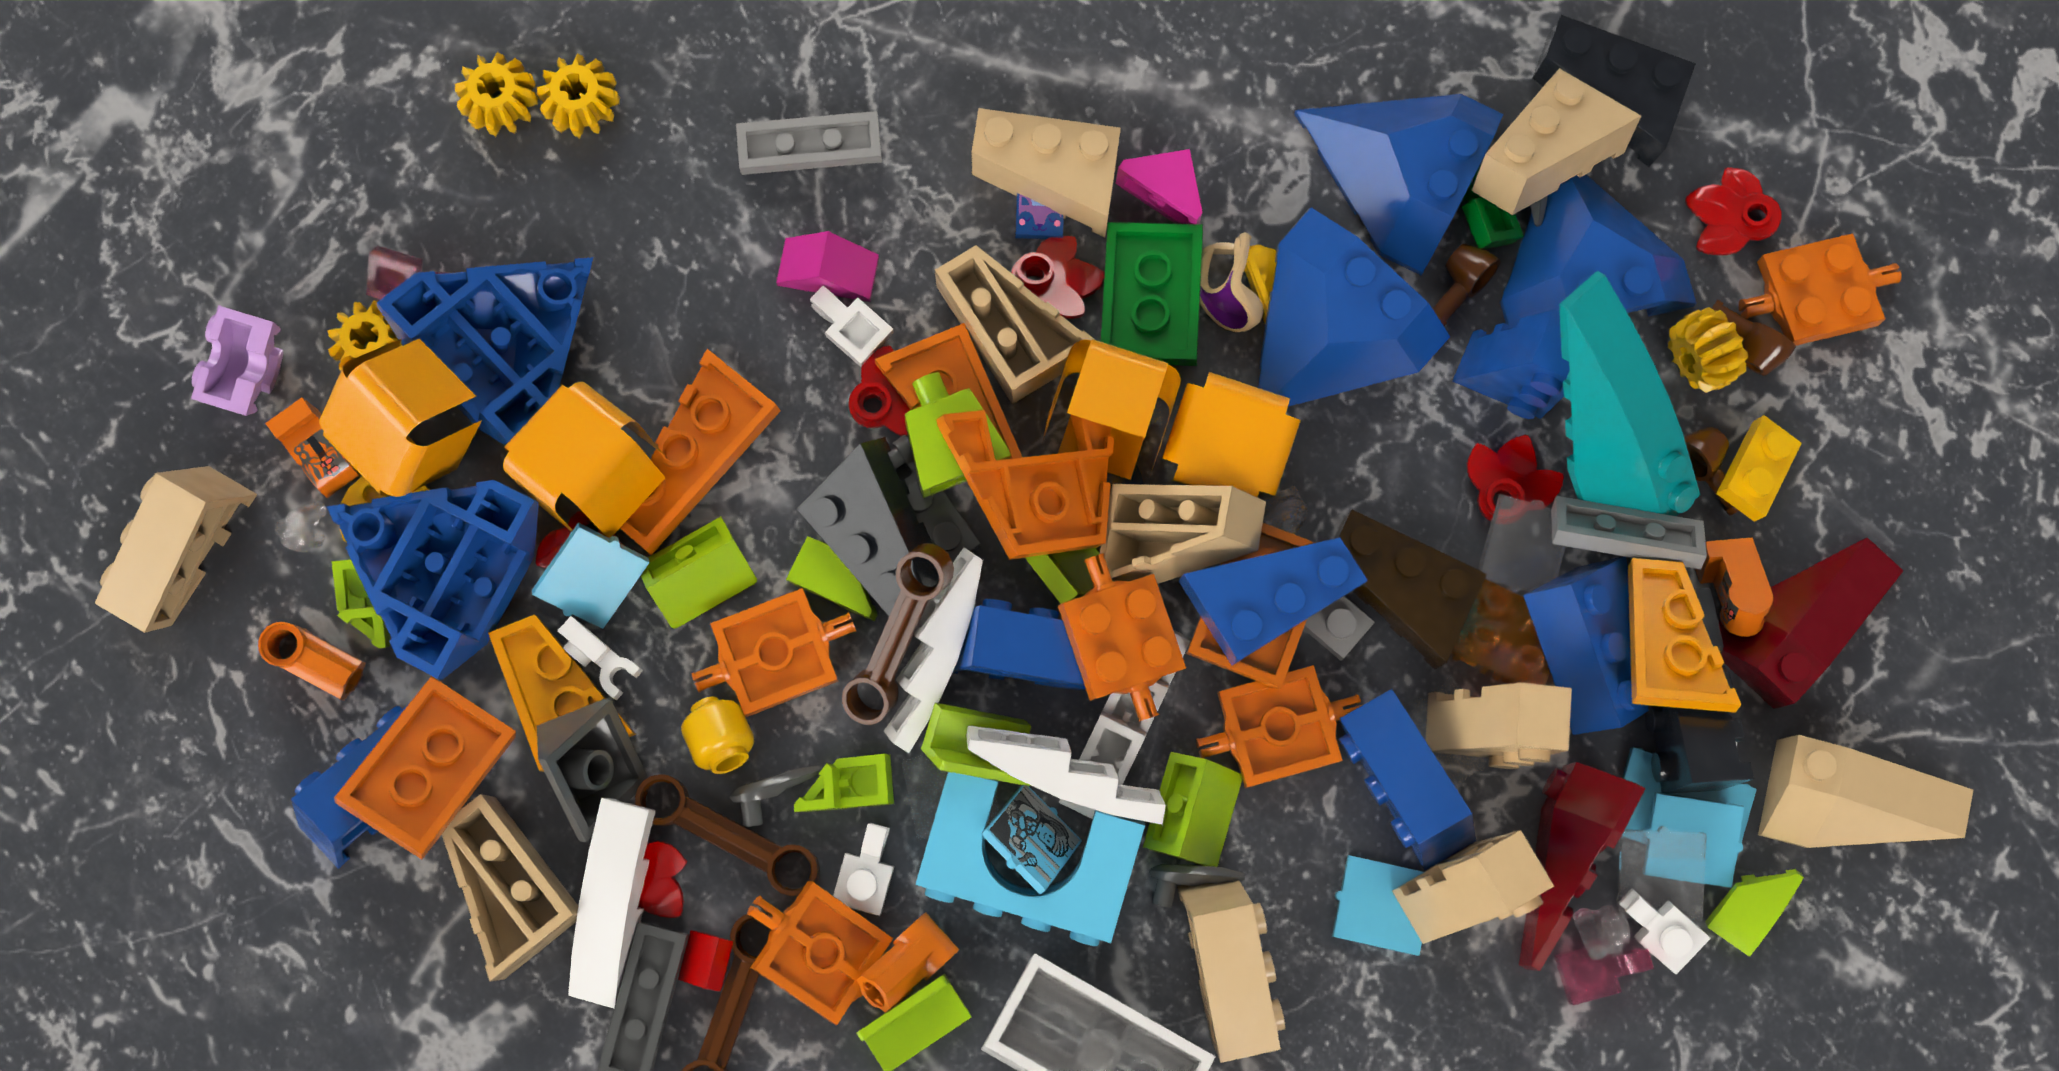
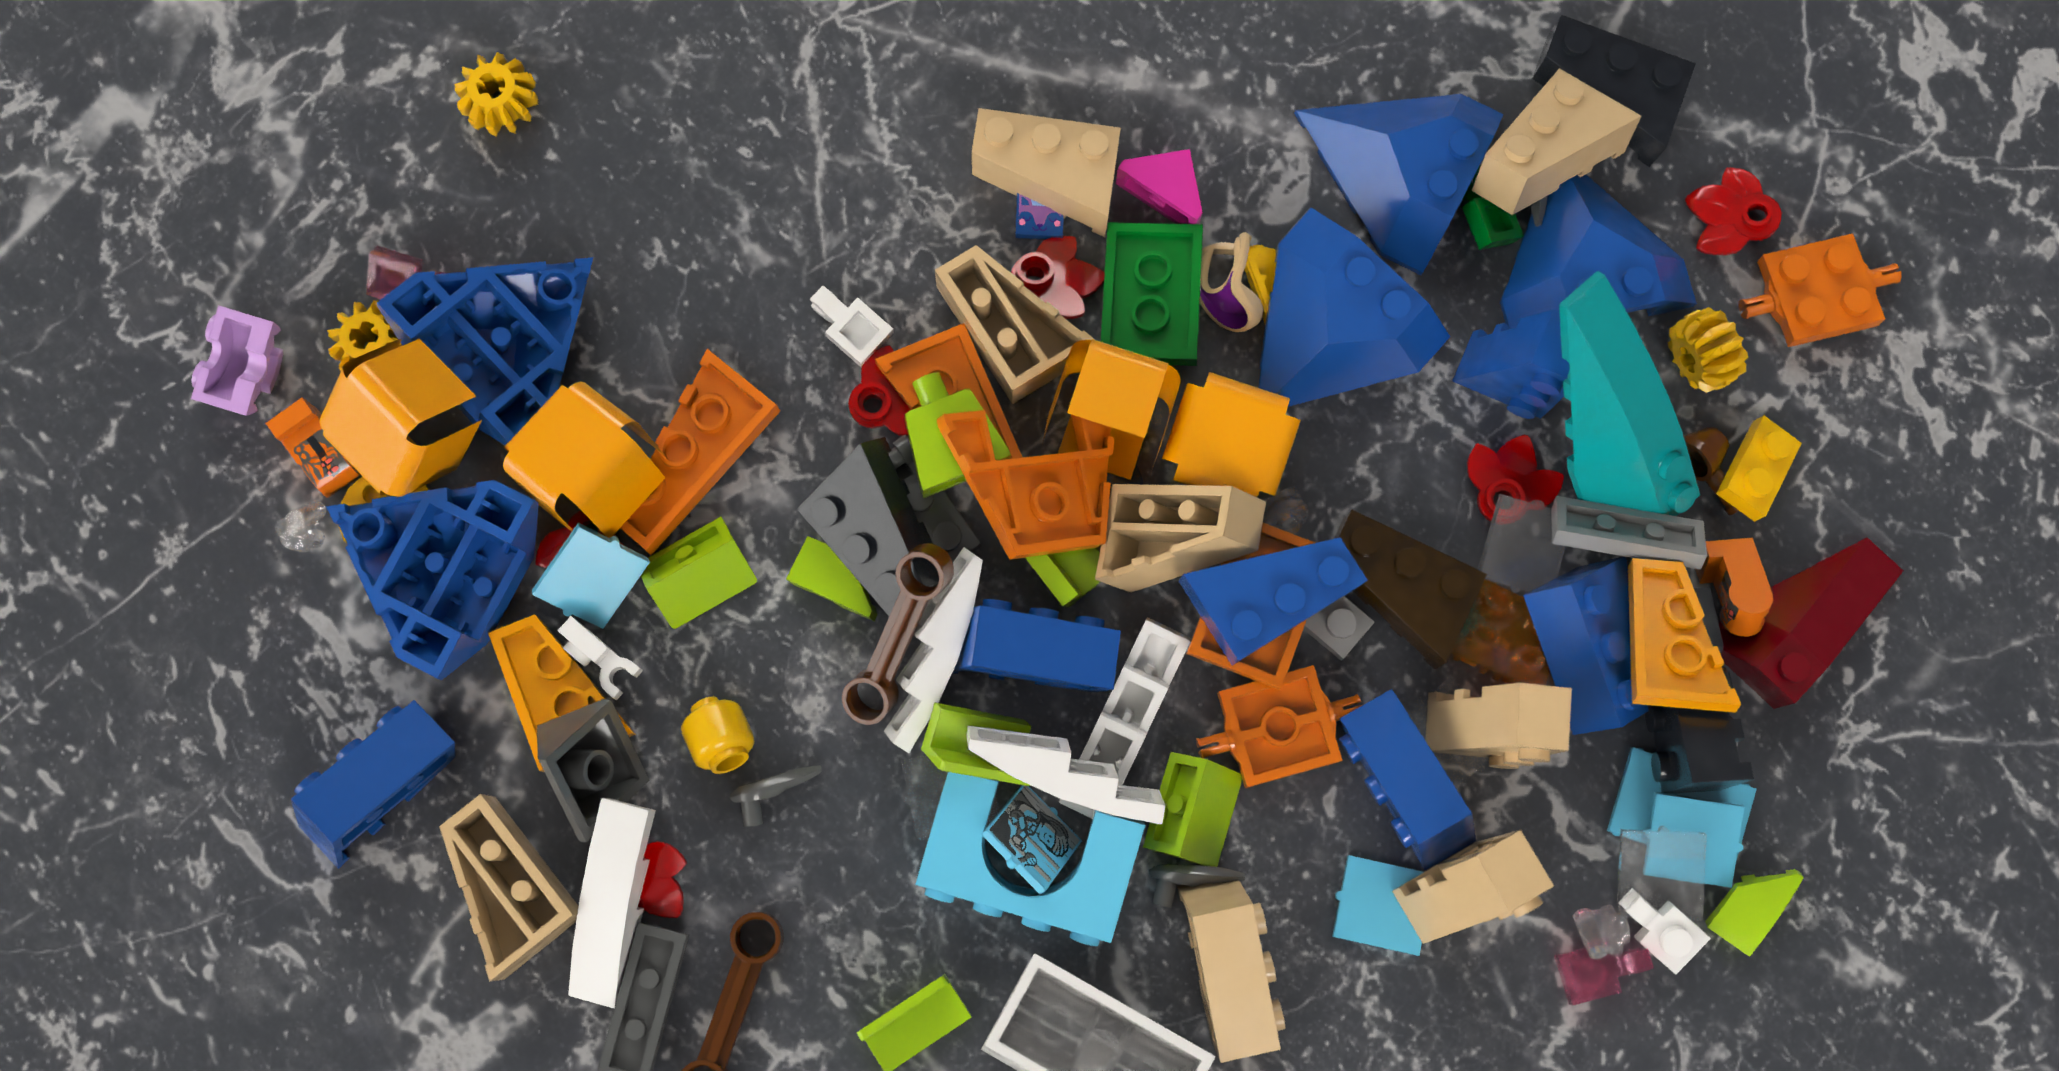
(166, 544): tan wedge -> none
(313, 659): orange piece -> none
(355, 604): lime slope -> none
(425, 767): orange plate -> none
(572, 80): yellow gear -> none
(705, 960): red tile -> none
(727, 834): reddish brown piece -> none
(774, 652): orange plate -> none
(808, 142): light grey plate -> none
(818, 950): orange plate -> none
(828, 262): dark pink slope -> none
(850, 784): lime slope -> none
(864, 878): white plate -> none
(915, 956): orange piece -> none
(1121, 637): orange plate -> none
(1471, 272): reddish brown bar -> none
(1576, 823): dark red wedge -> none
(1764, 344): reddish brown bar -> none
(1846, 797): tan wedge -> none

